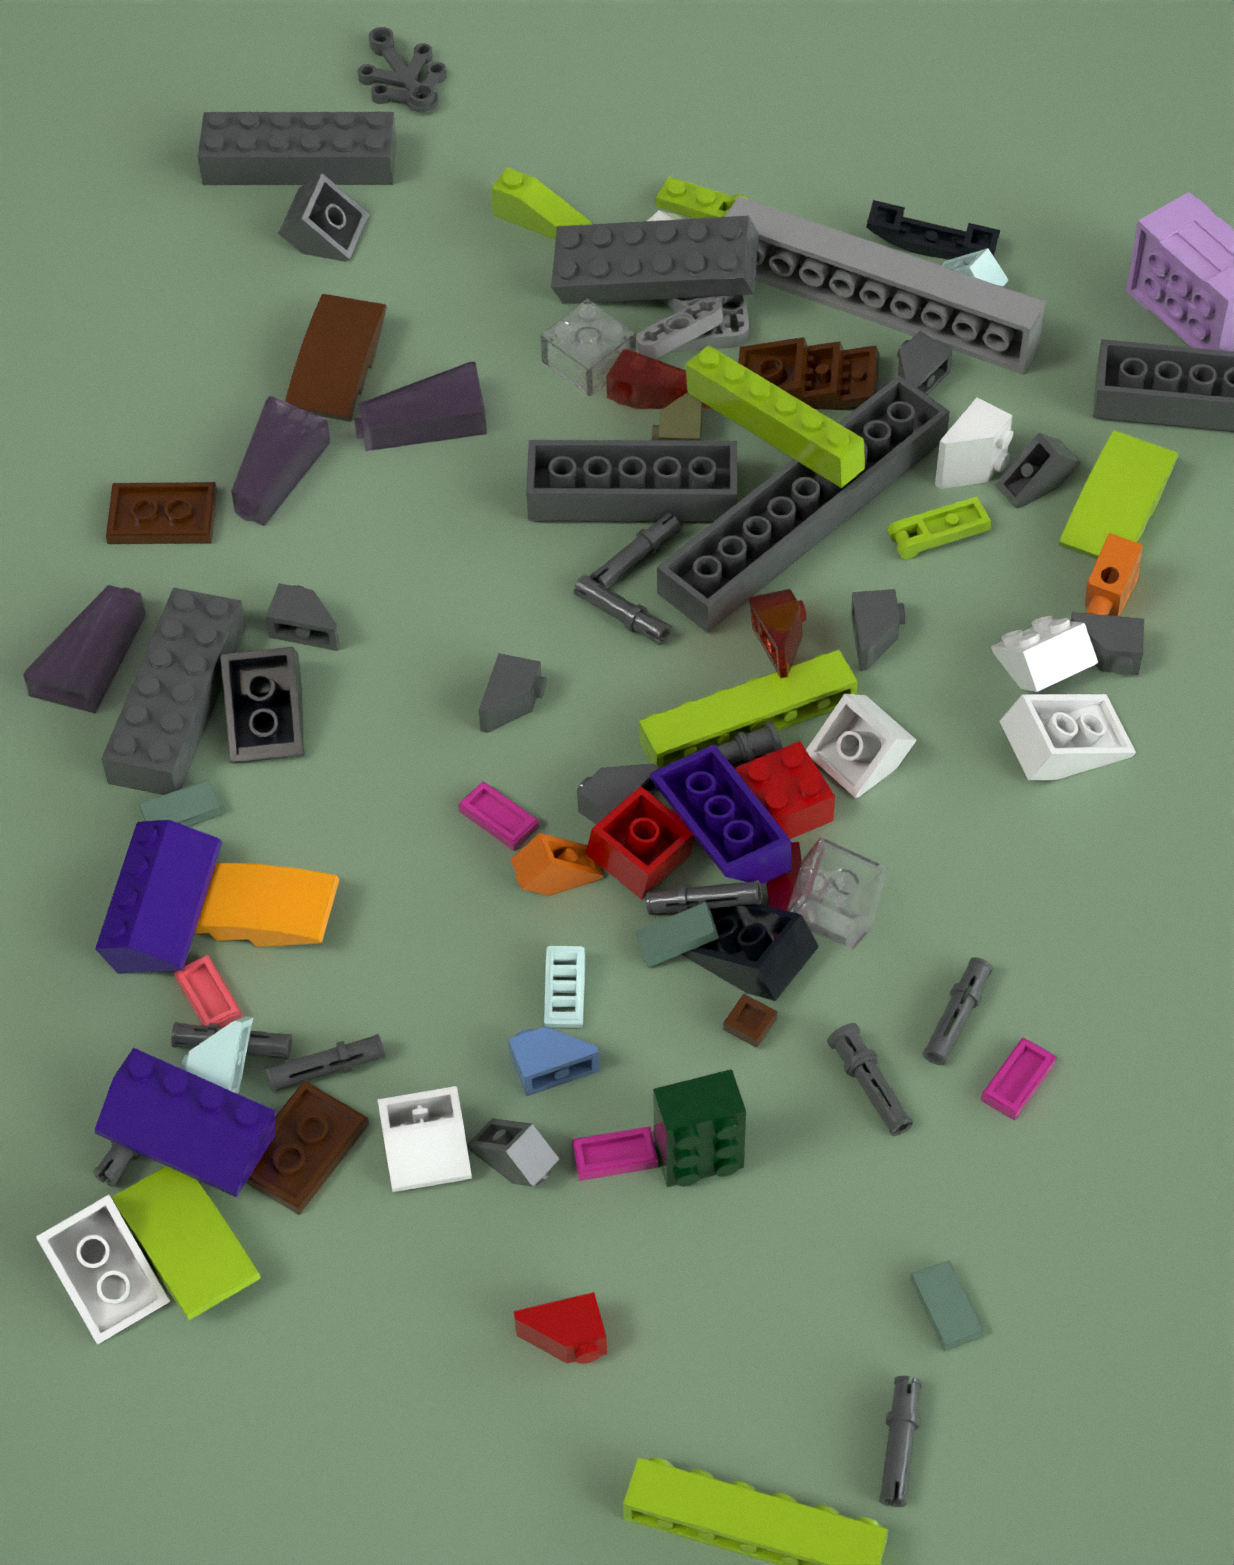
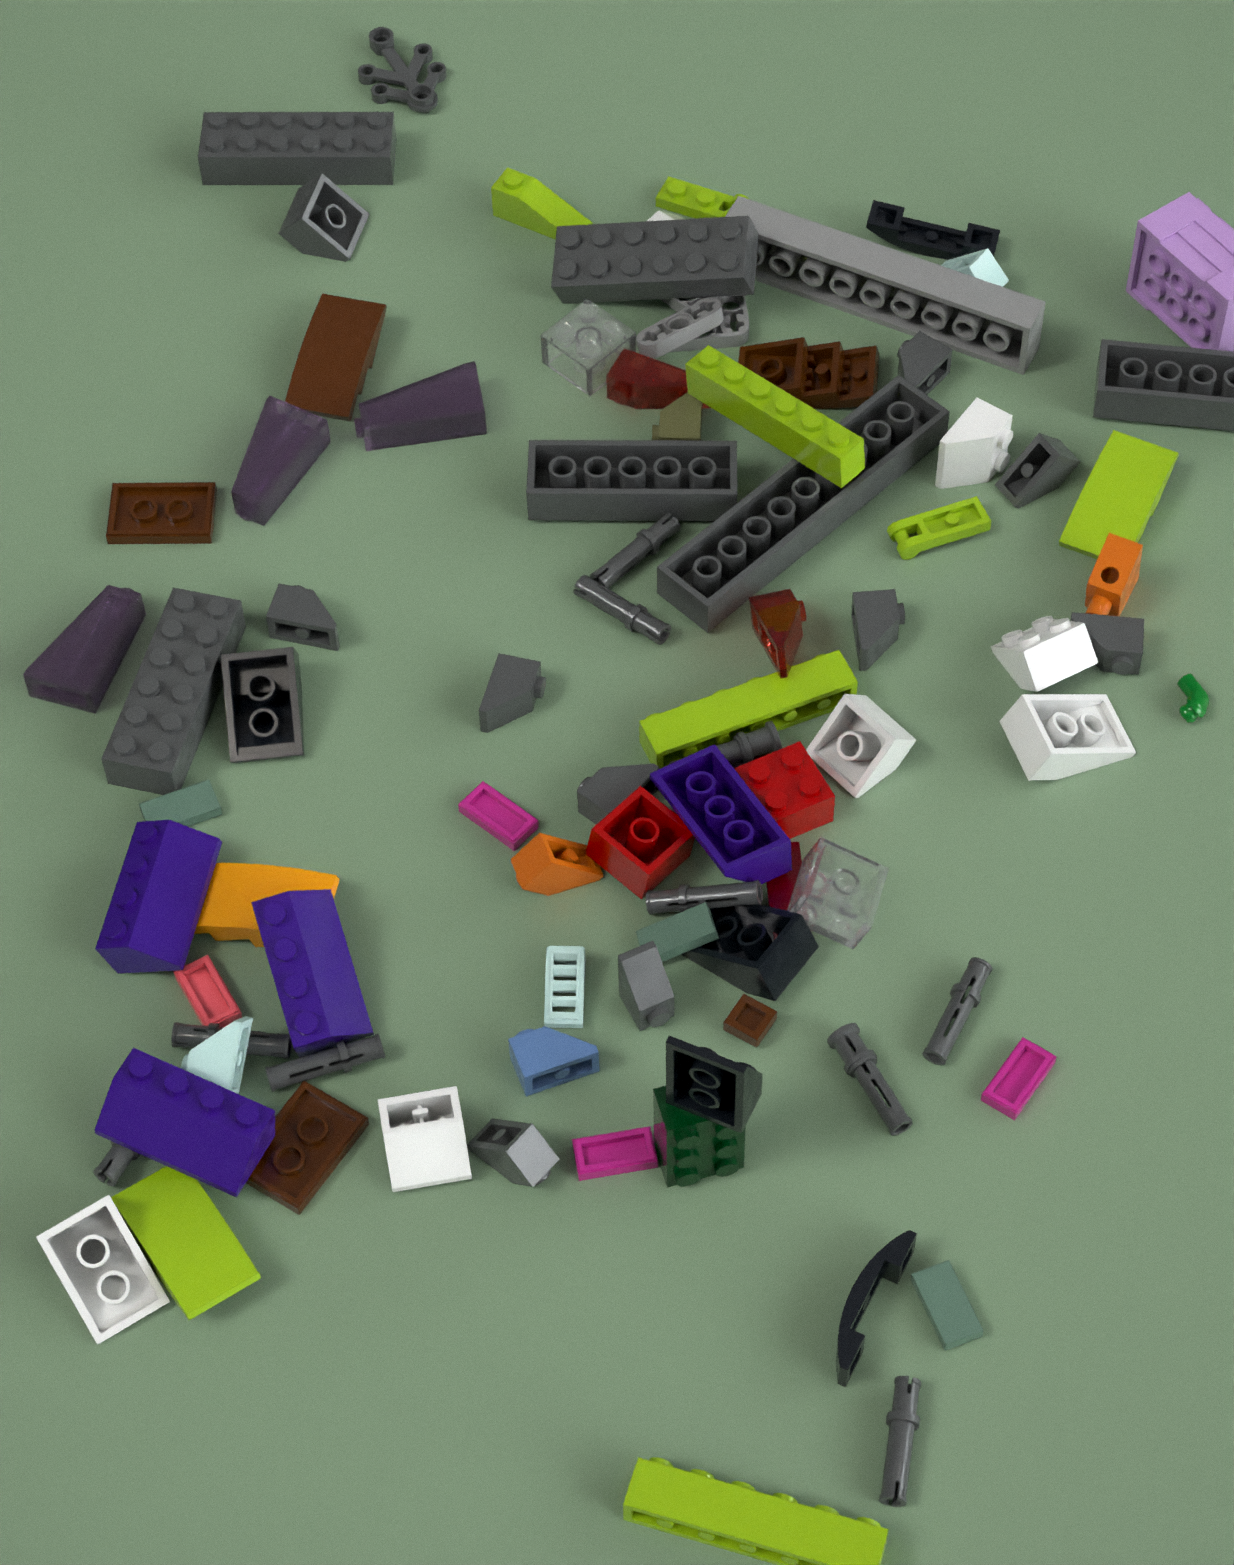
(312, 970): none -> dark purple slope
(565, 1328): red slope -> none
(645, 986): none -> dark grey slope
(711, 1084): none -> black slope
(887, 1264): none -> black slope
(1196, 699): none -> green arm

